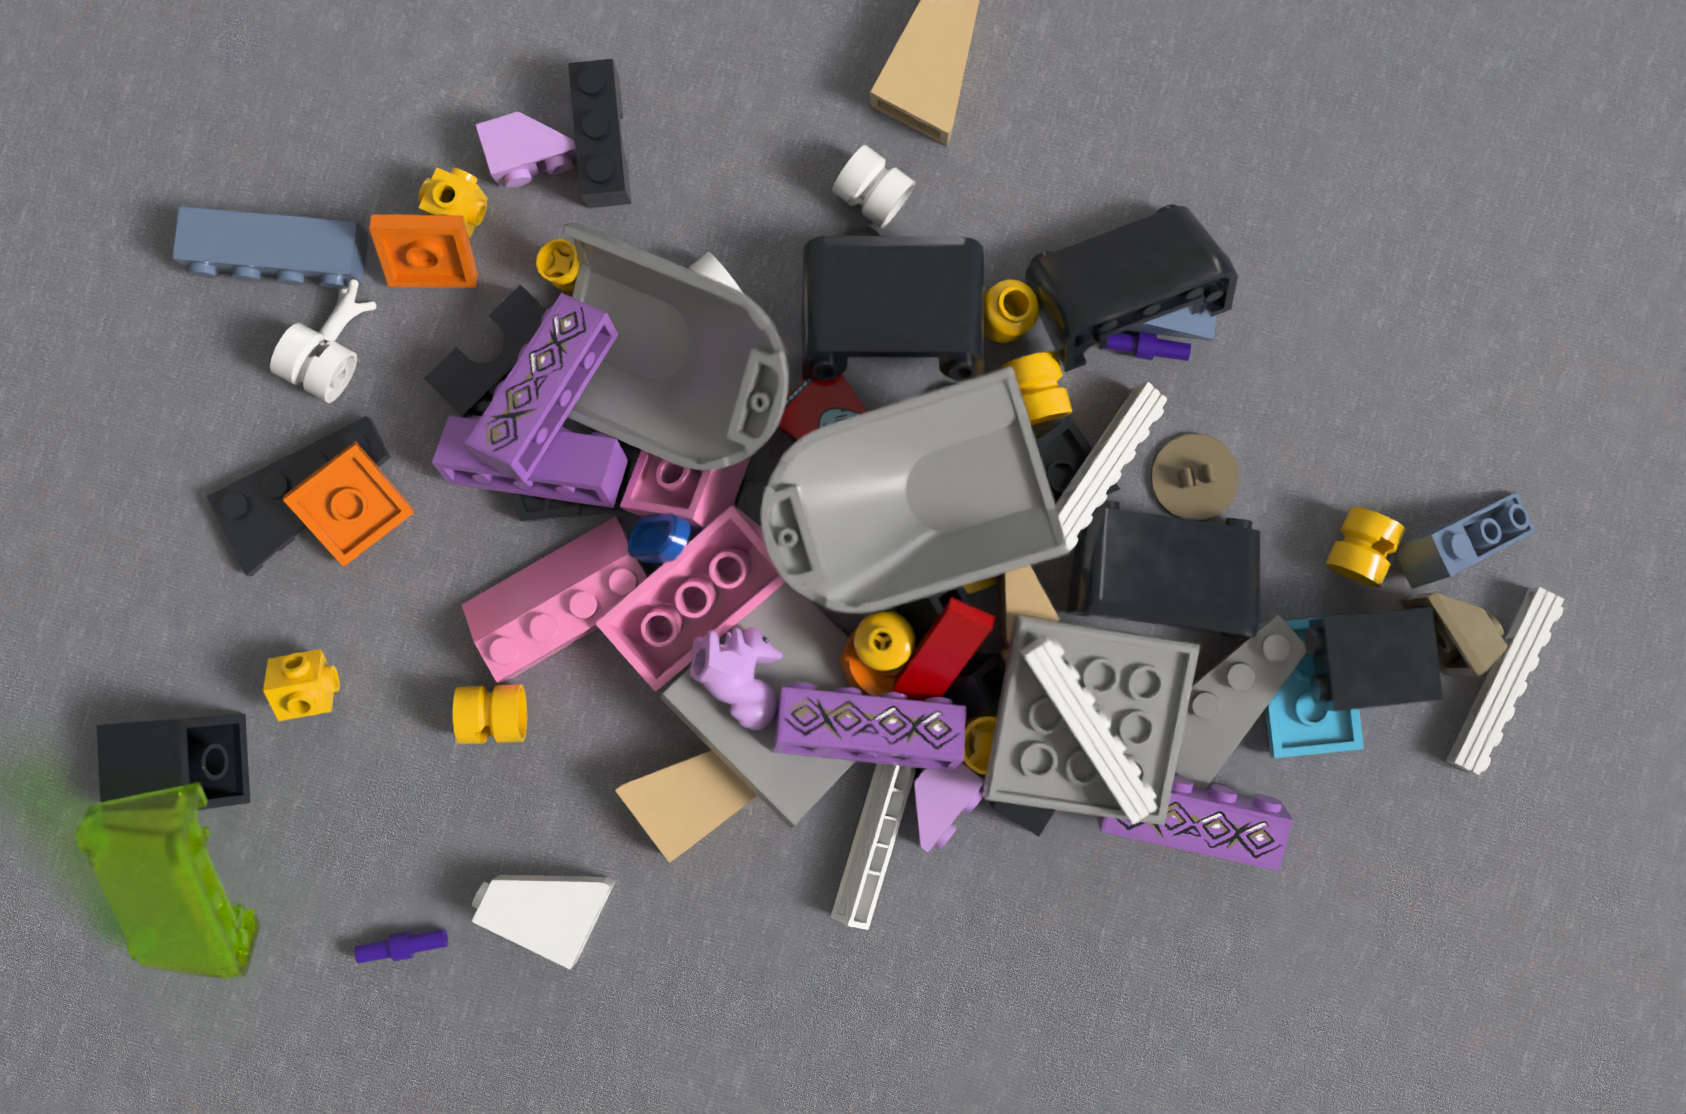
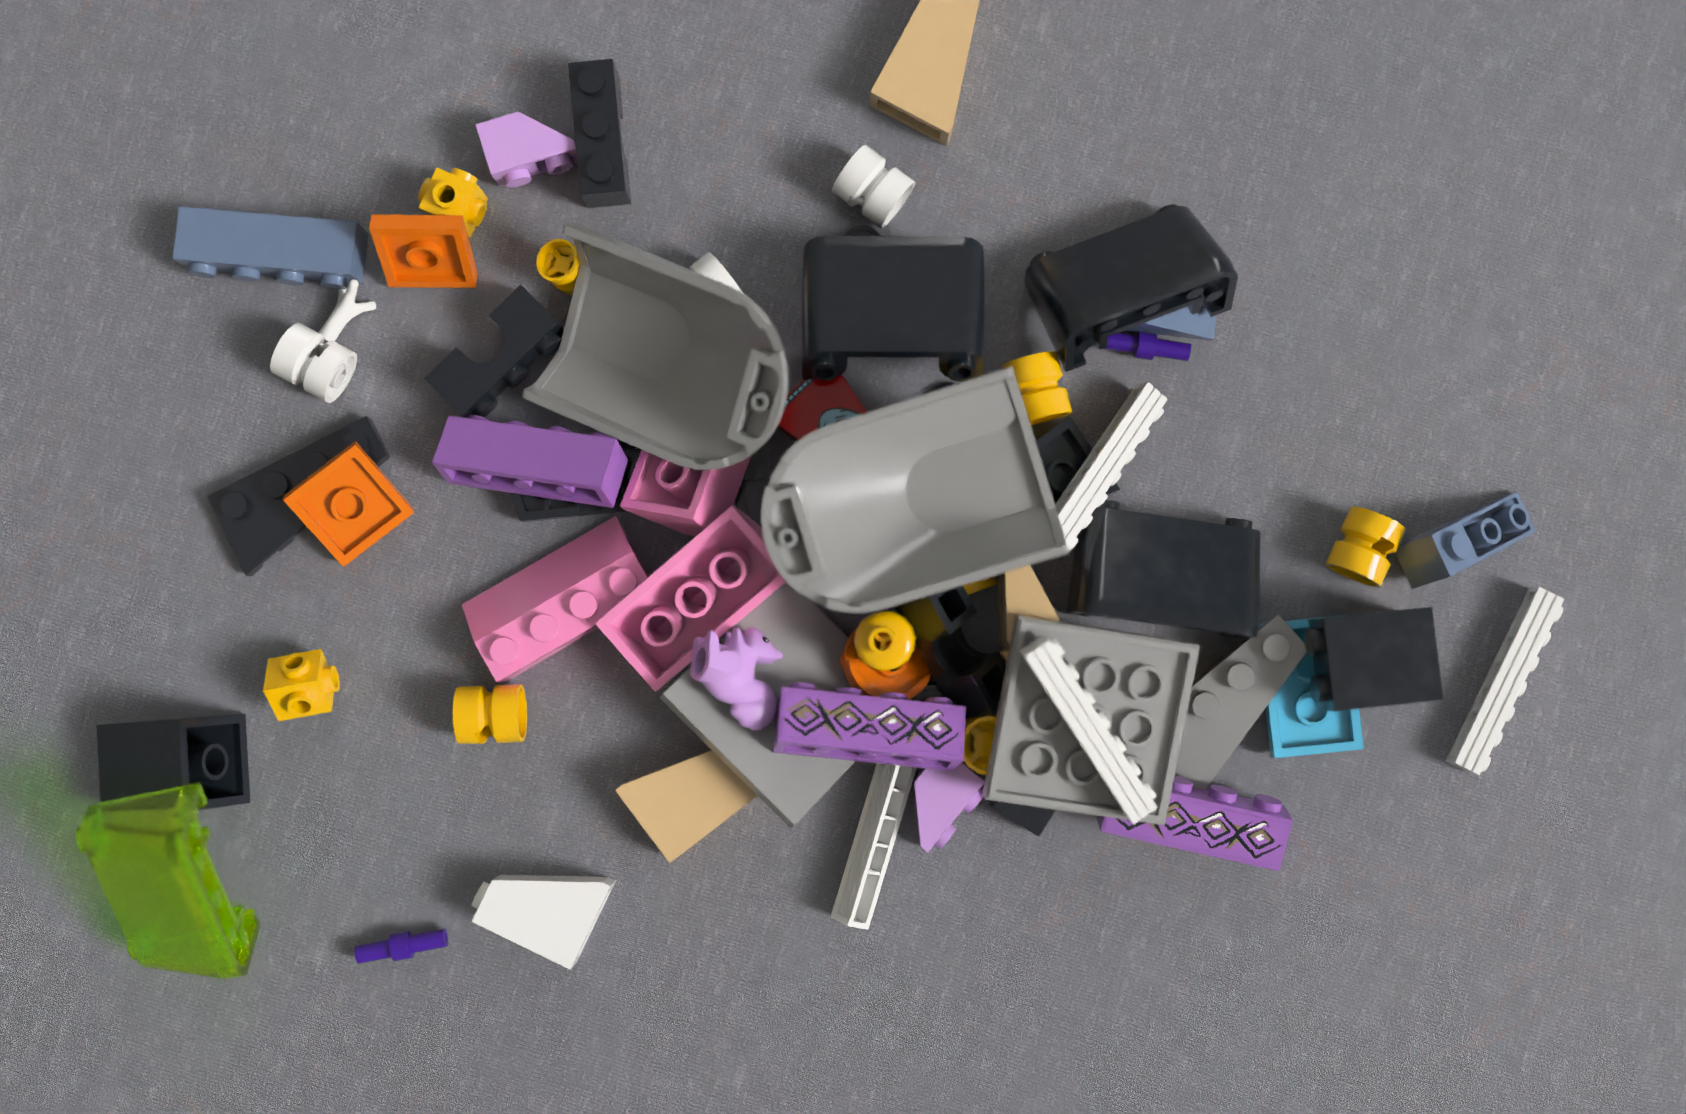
(542, 388): medium lavender brick -> none
(658, 538): blue tile -> none
(943, 651): red tile -> none
(1009, 310): yellow head -> none
(1195, 477): dark tan piece -> none
(1464, 633): dark tan slope -> none

